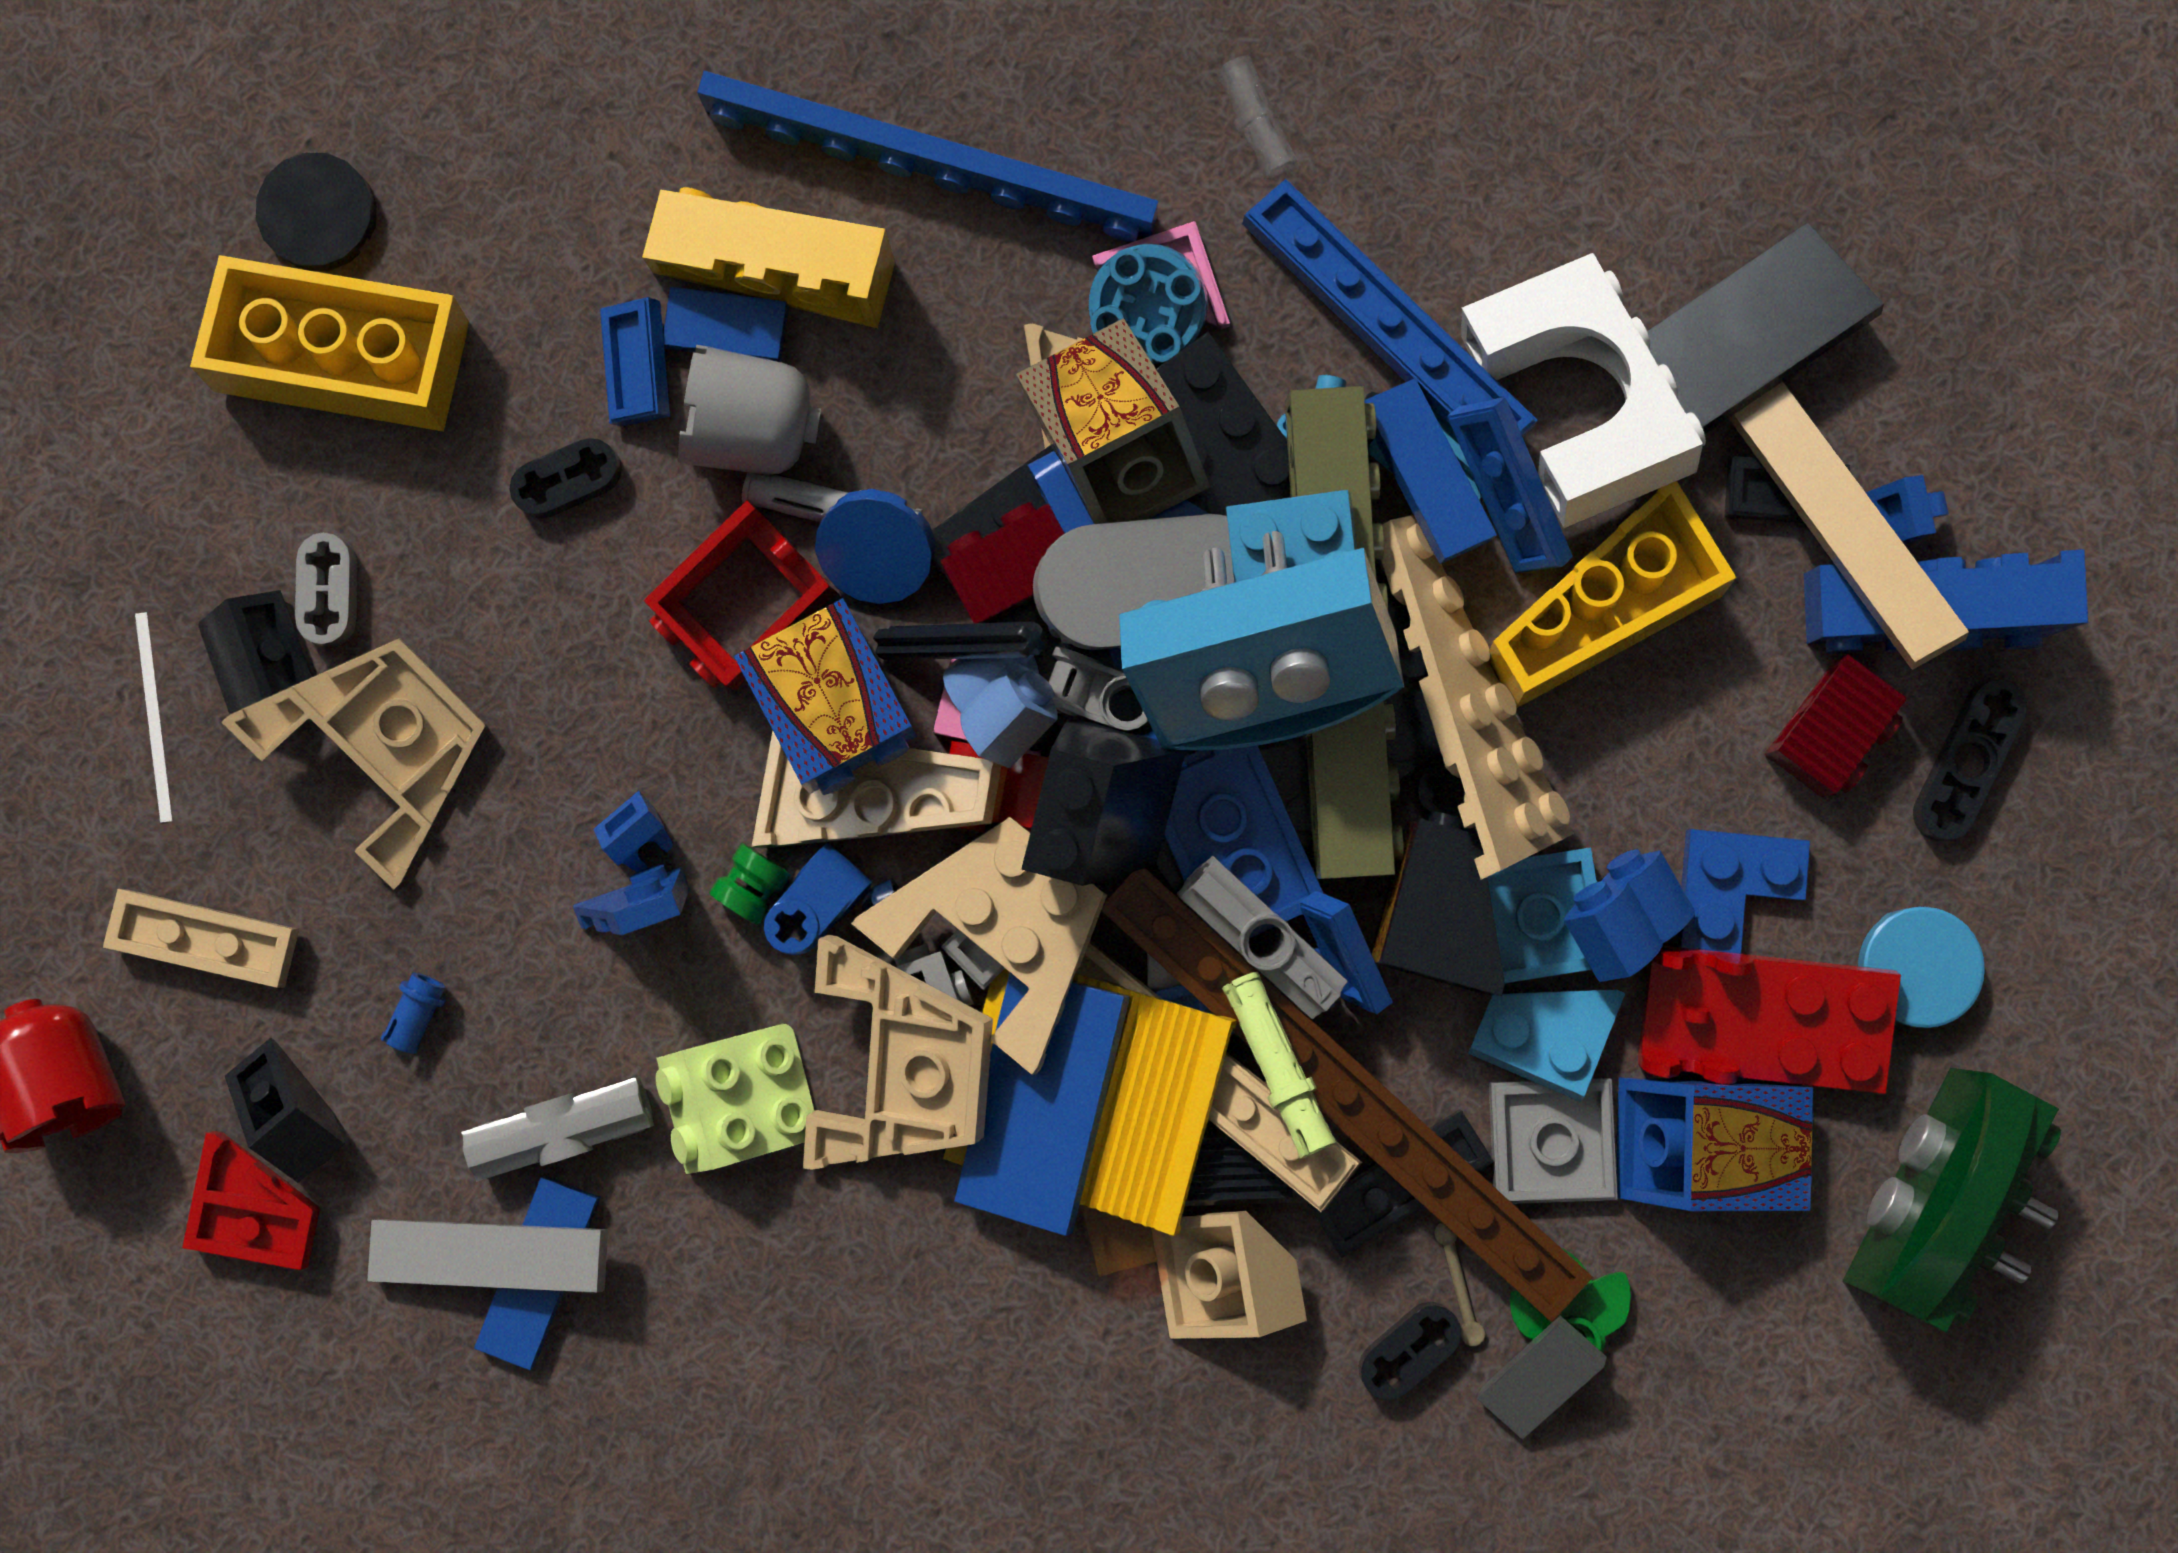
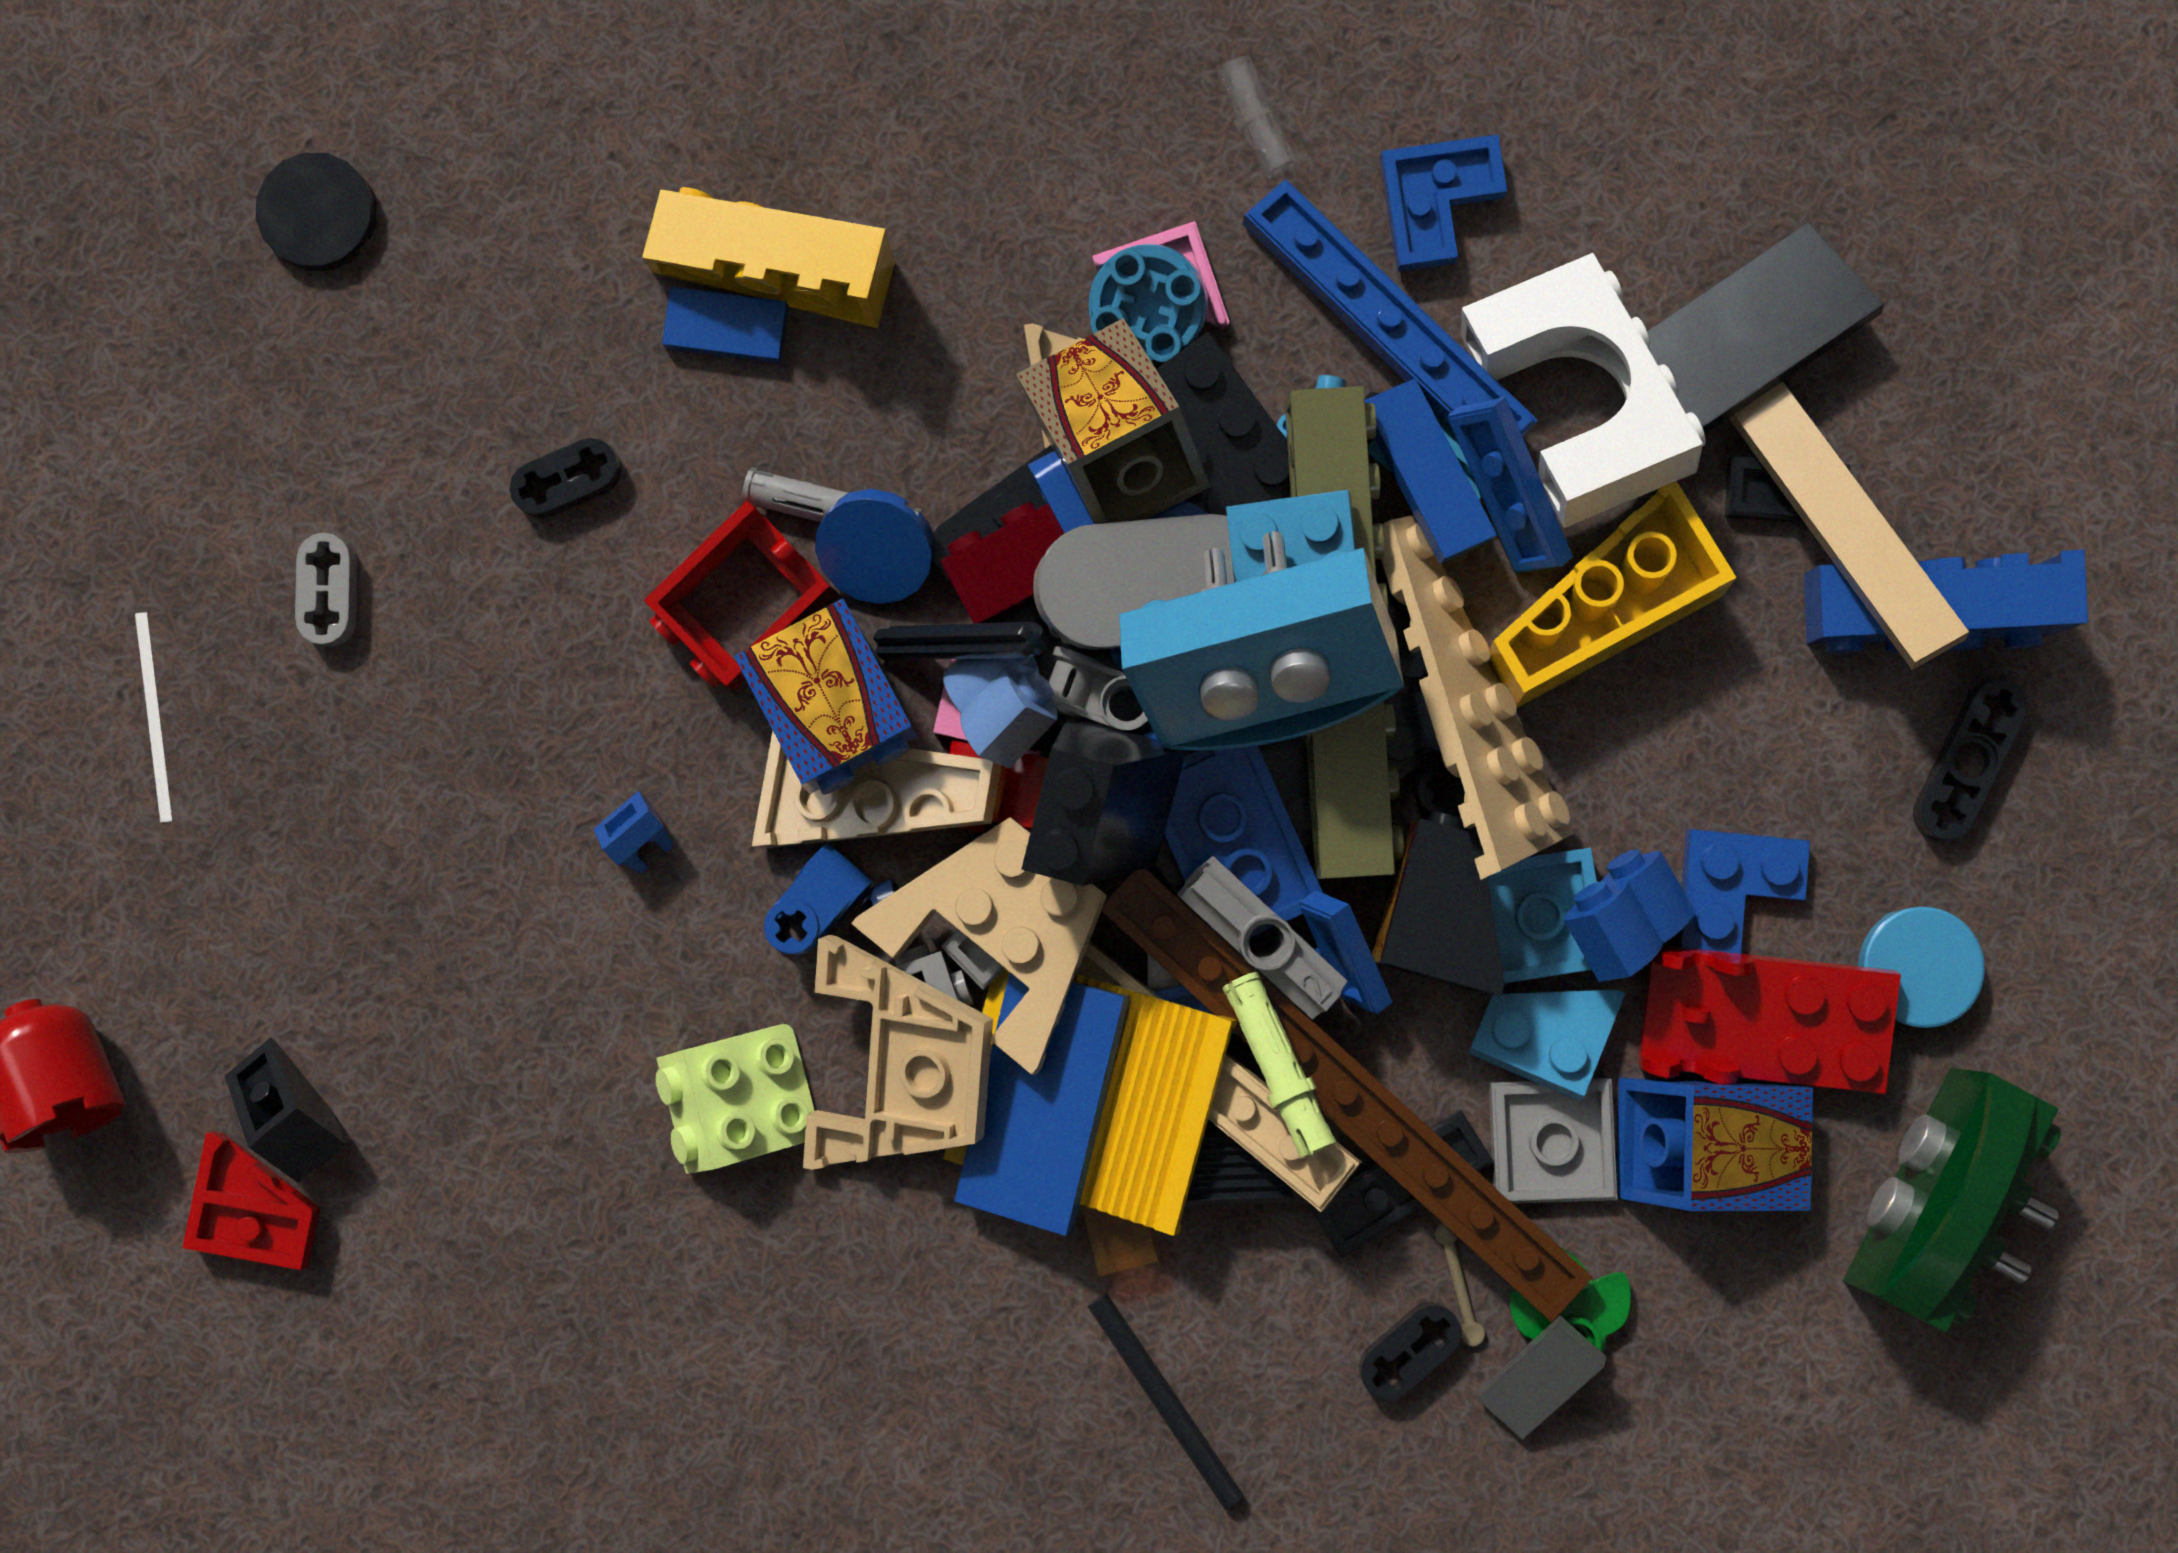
(201, 938): tan plate -> none
(253, 648): black panel -> none
(330, 343): yellow brick -> none
(393, 724): tan wing -> none
(413, 1012): blue pin -> none
(488, 1255): light grey tile -> none
(522, 1317): blue tile -> none
(557, 1129): light grey piece -> none
(634, 362): blue tile -> none
(648, 900): blue wing -> none
(745, 413): light grey cylinder -> none
(757, 872): green wheel -> none
(906, 150): blue plate -> none
(1165, 1401): none -> black bar
(1226, 1278): tan slope -> none
(1424, 184): none -> blue plate
(1837, 728): dark red brick -> none
(1909, 507): blue tile -> none

